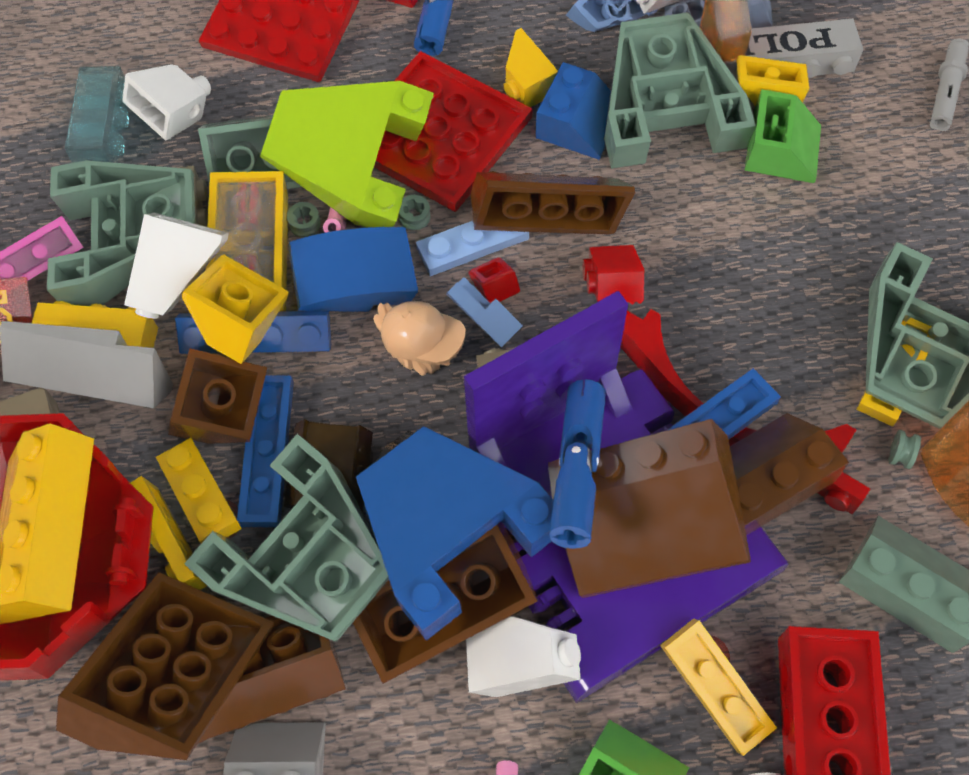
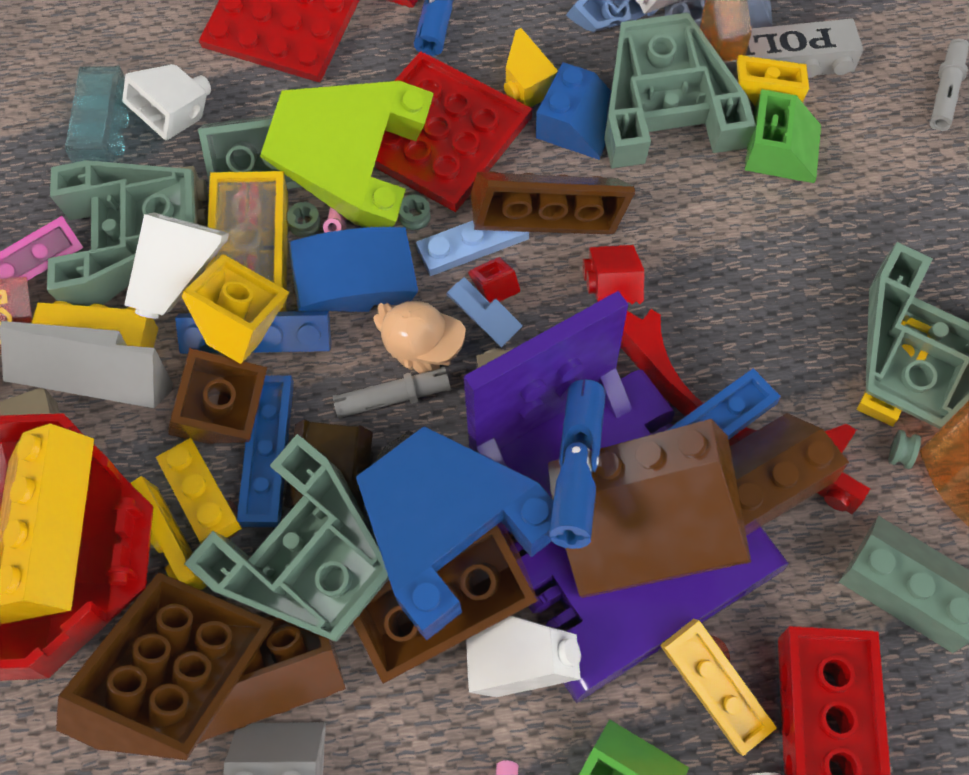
(391, 392): none -> light grey pin

